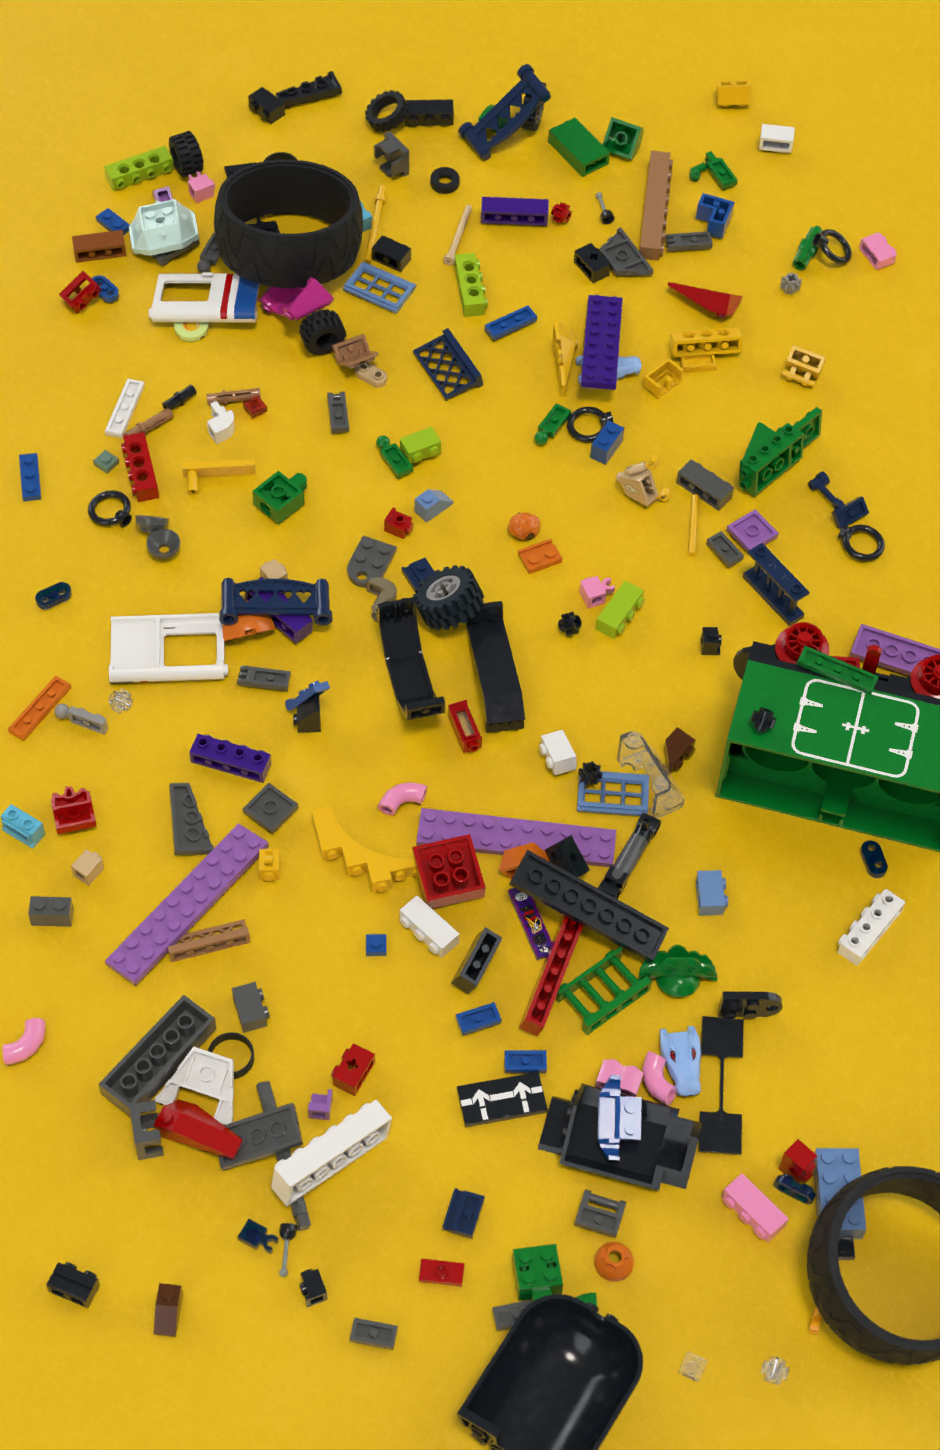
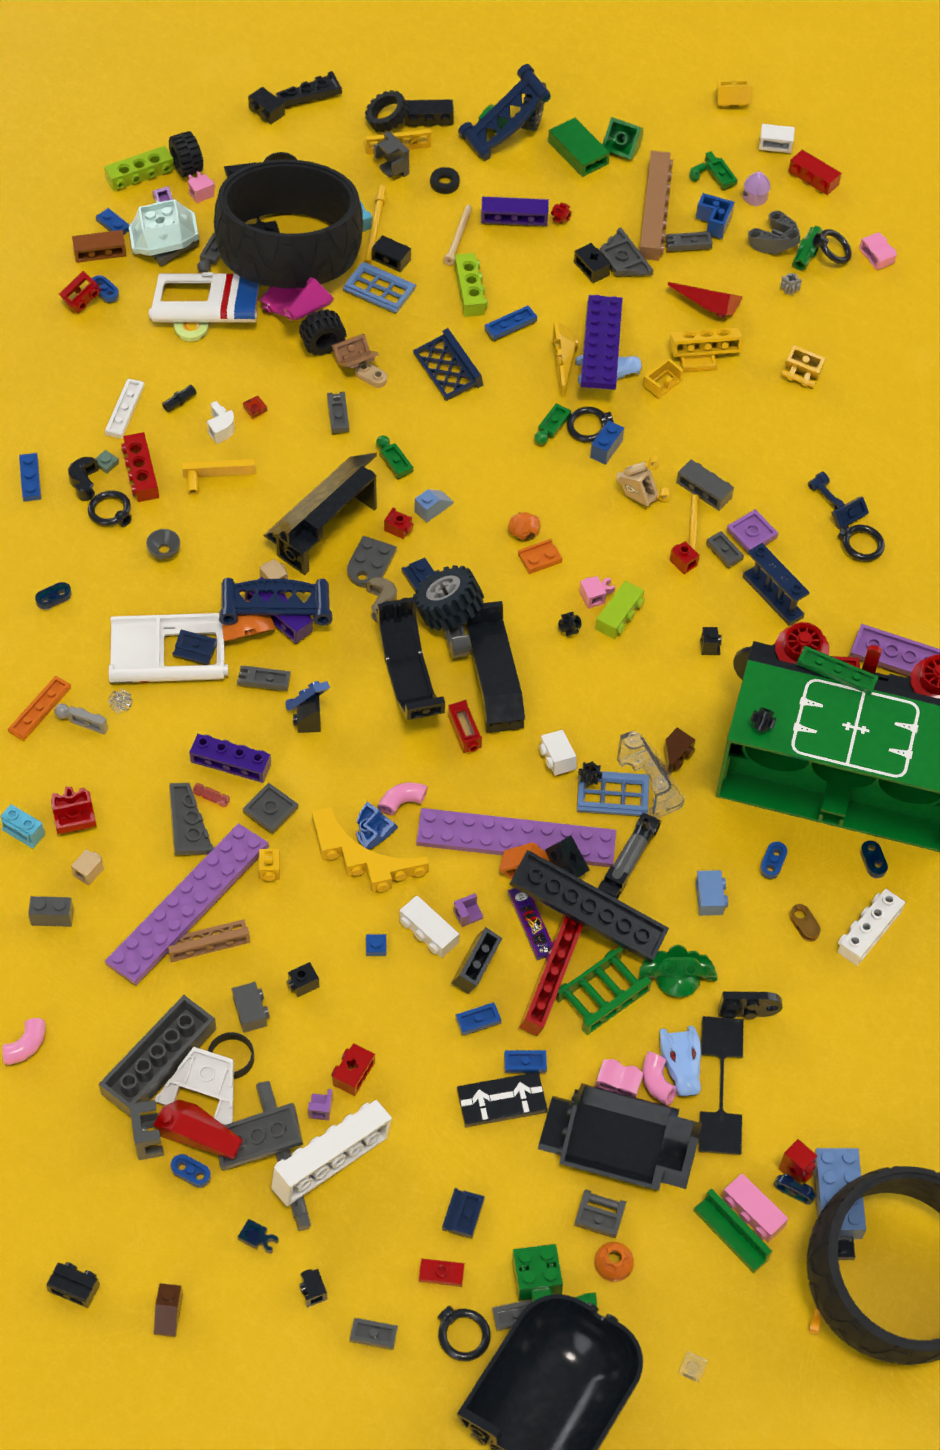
(78, 475): none -> black animal
(151, 423): medium nougat pin -> none
(151, 523): dark grey piece -> none
(191, 1171): none -> blue plate
(194, 647): none -> dark blue plate
(211, 794): none -> axle
(231, 396): medium nougat pin -> none
(280, 495): green brick -> none
(287, 1232): hinge -> none
(303, 980): none -> black brick
(304, 523): none -> black panel
(373, 826): none -> blue brick
(409, 139): none -> yellow fence
(420, 445): lime brick -> none
(447, 1318): none -> black piece
(448, 871): red slope -> none
(457, 641): none -> dark grey animal
(467, 910): none -> medium lavender panel
(605, 213): black hinge -> none
(617, 1118): plate -> none
(684, 557): none -> red brick
(733, 1231): none -> green fence
(757, 187): none -> lavender helmet
(773, 861): none -> blue plate
(775, 452): green wedge -> none
(775, 1370): clear gear -> none
(783, 236): none -> dark grey connector
(807, 926): none -> pearl gold piece
(814, 172): none -> red brick

